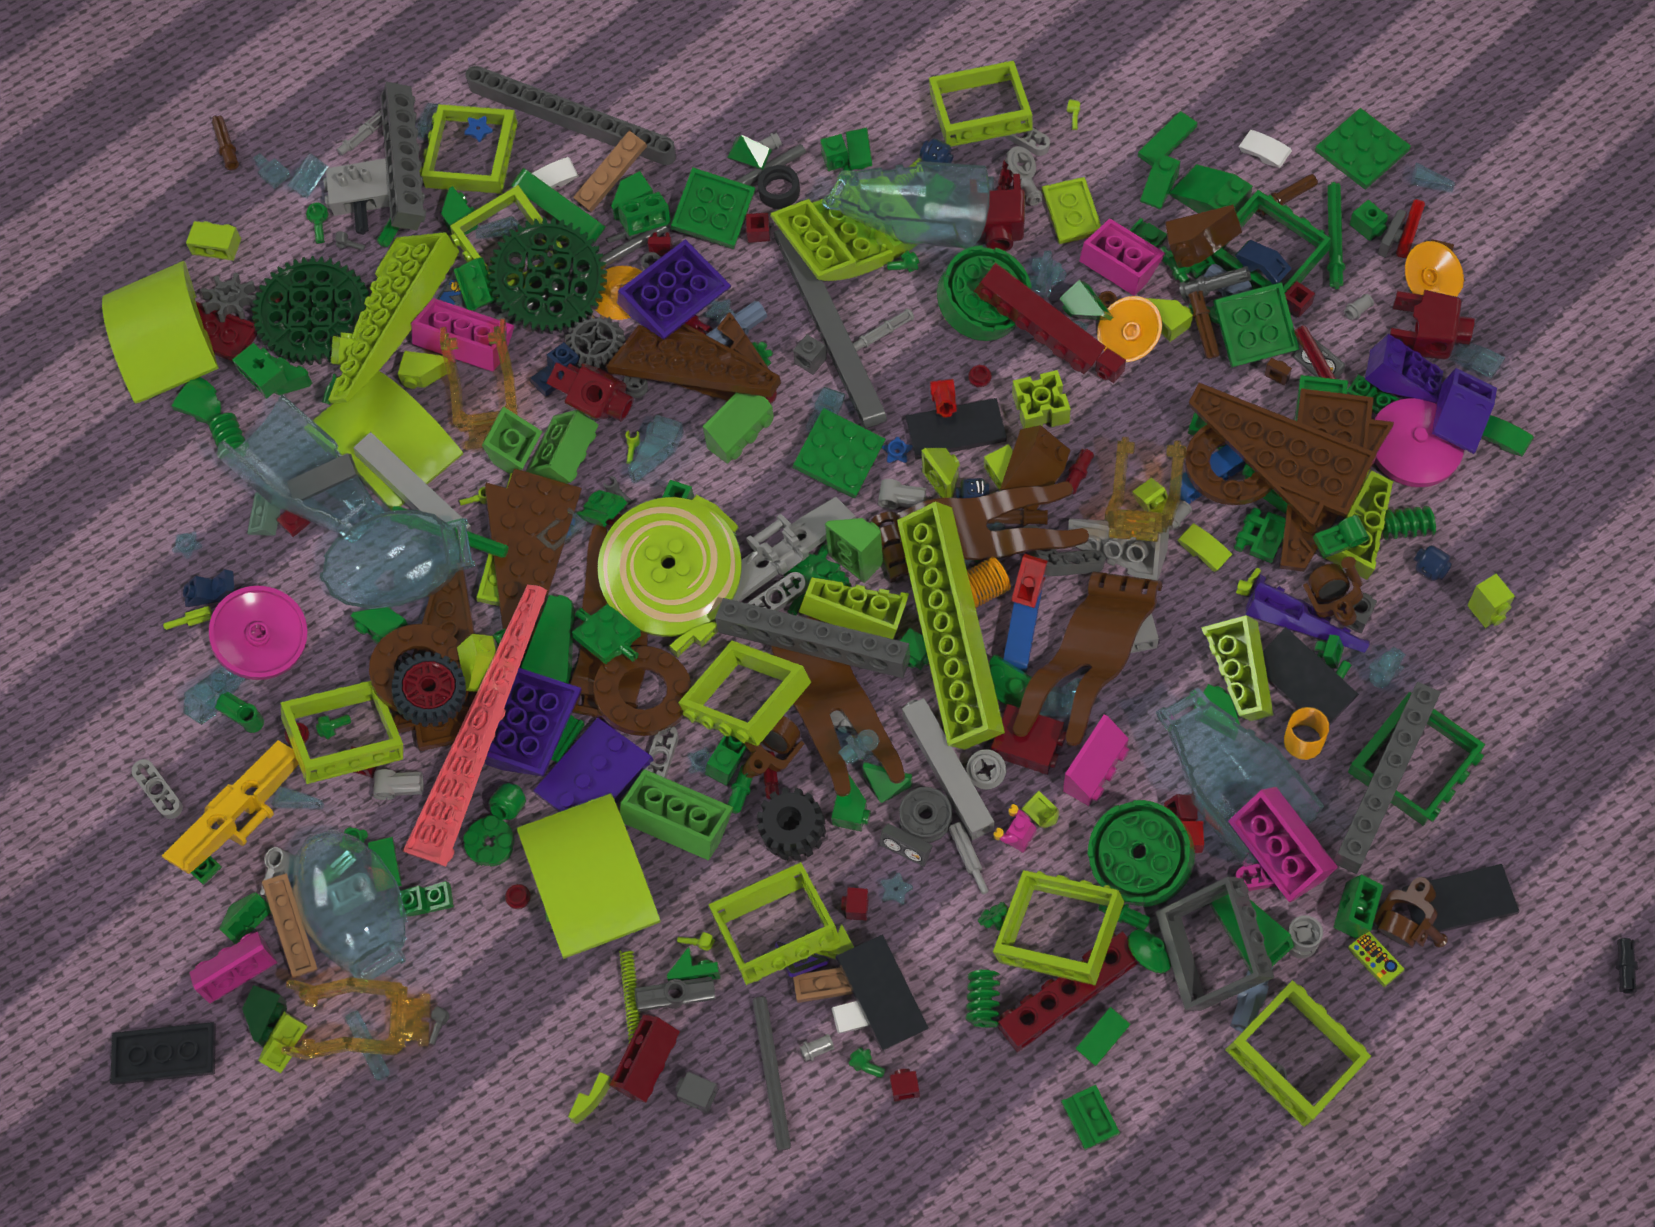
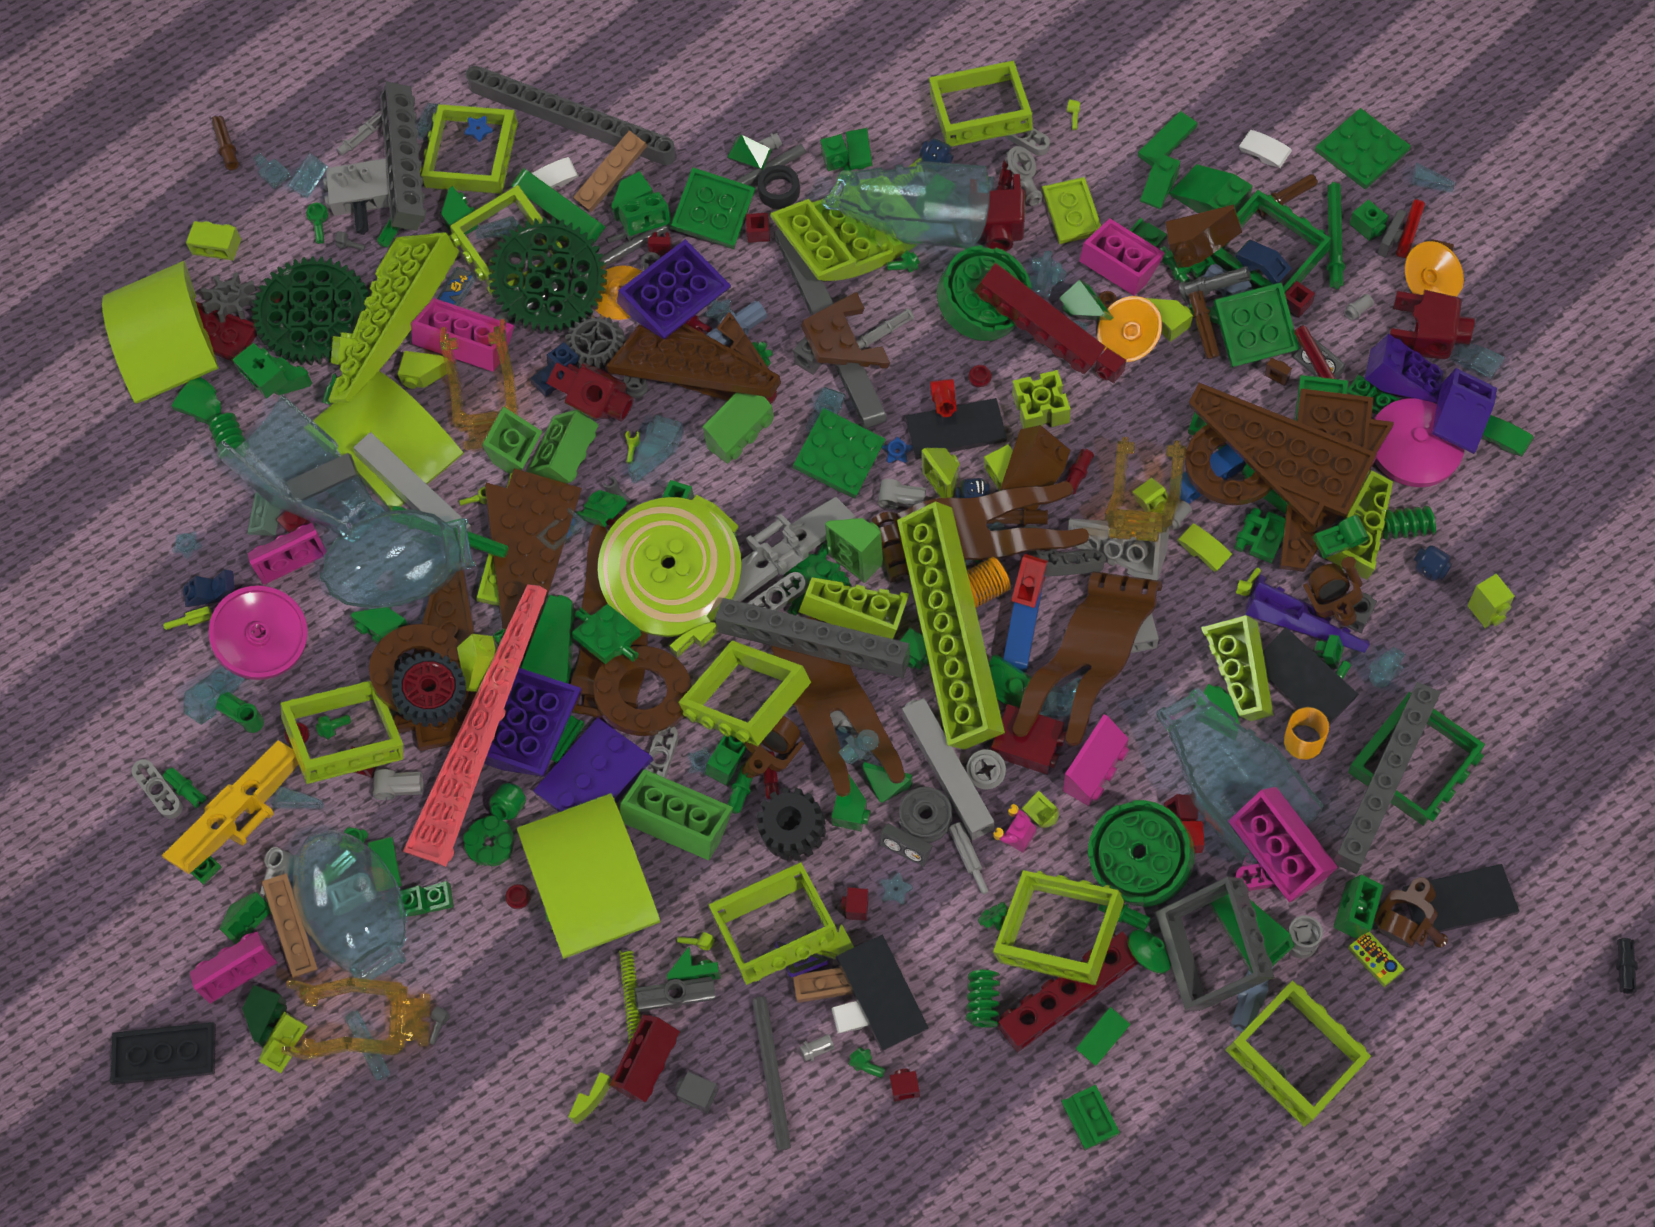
(184, 787): none -> green axle
(287, 553): none -> dark pink slope
(474, 284): green plate -> none
(833, 338): none -> reddish brown wing

